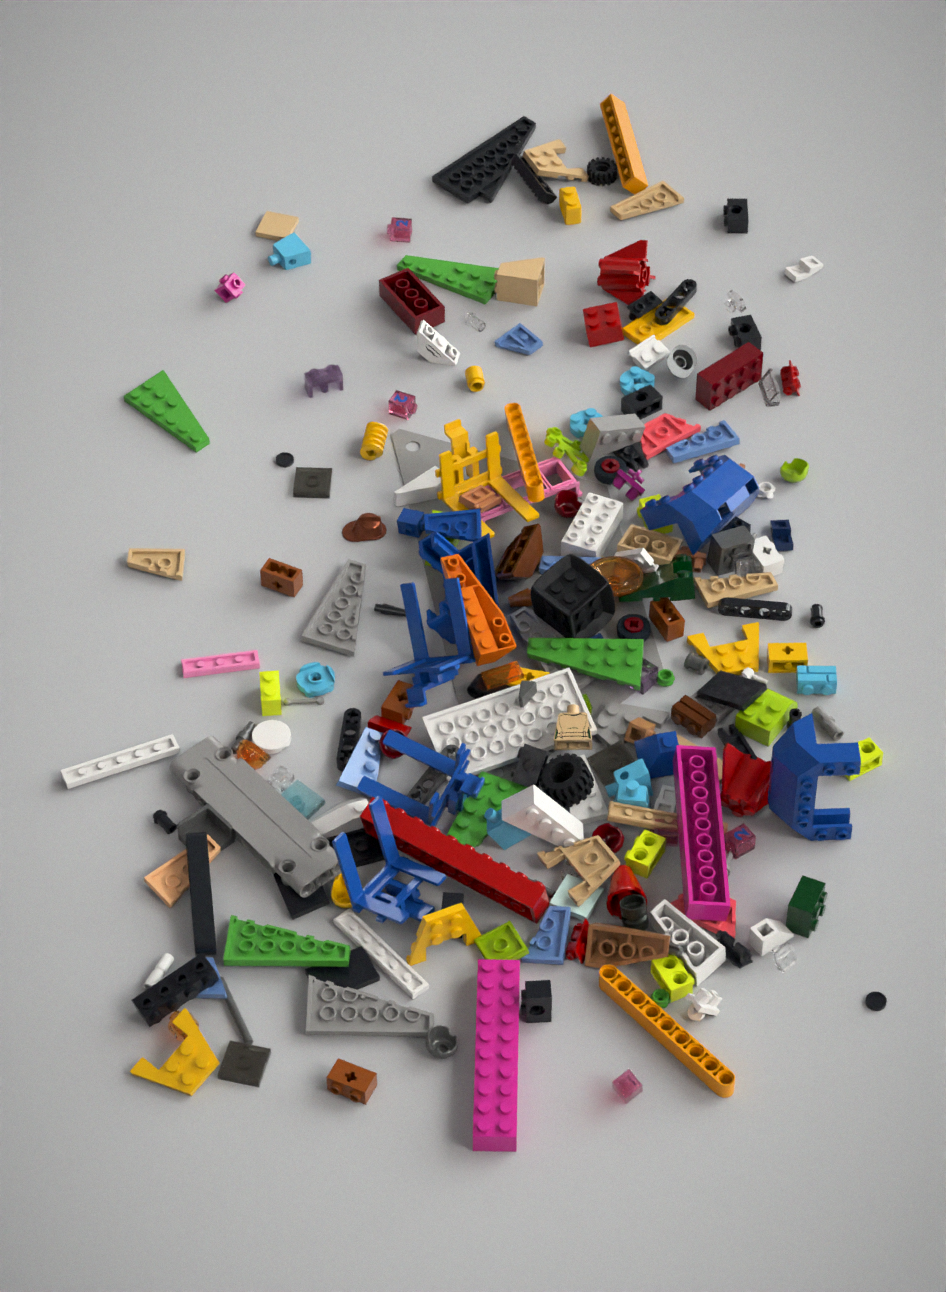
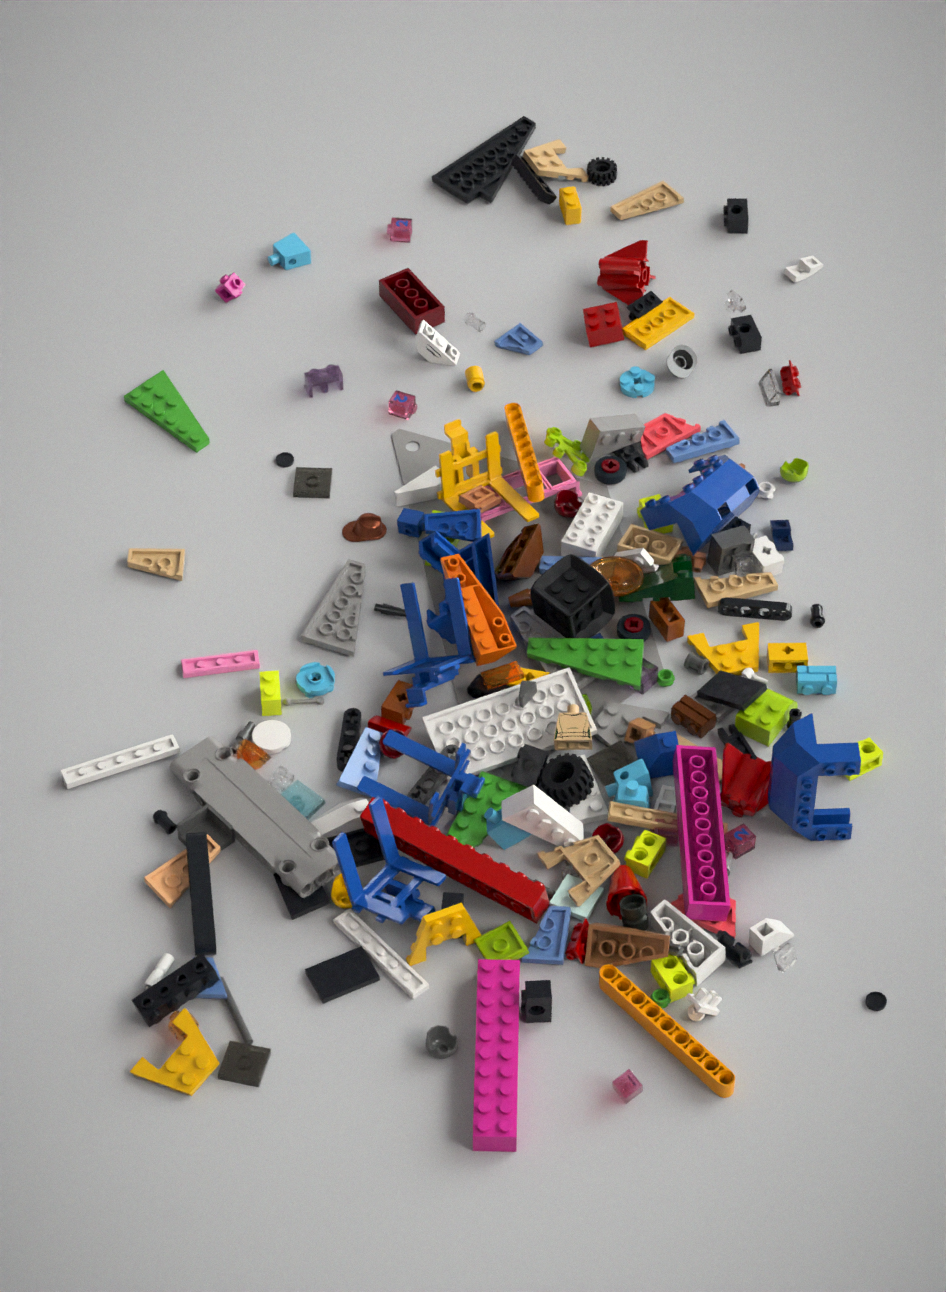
(275, 946): bright green wing -> none
(276, 226): tan tile -> none
(281, 577): dark orange brick -> none
(351, 1081): dark orange brick -> none
(358, 1013): light grey wing -> none
(373, 441): yellow piece -> none
(461, 278): bright green wing -> none
(520, 281): tan slope -> none
(579, 419): medium azure plate -> none
(623, 144): light orange brick -> none
(635, 489): magenta hips -> none
(642, 402): black brick -> none
(648, 353): white plate -> none
(672, 300): black beam -> none
(729, 376): dark red brick -> none
(806, 906): dark green brick -> none
(835, 732): light grey pin -> none

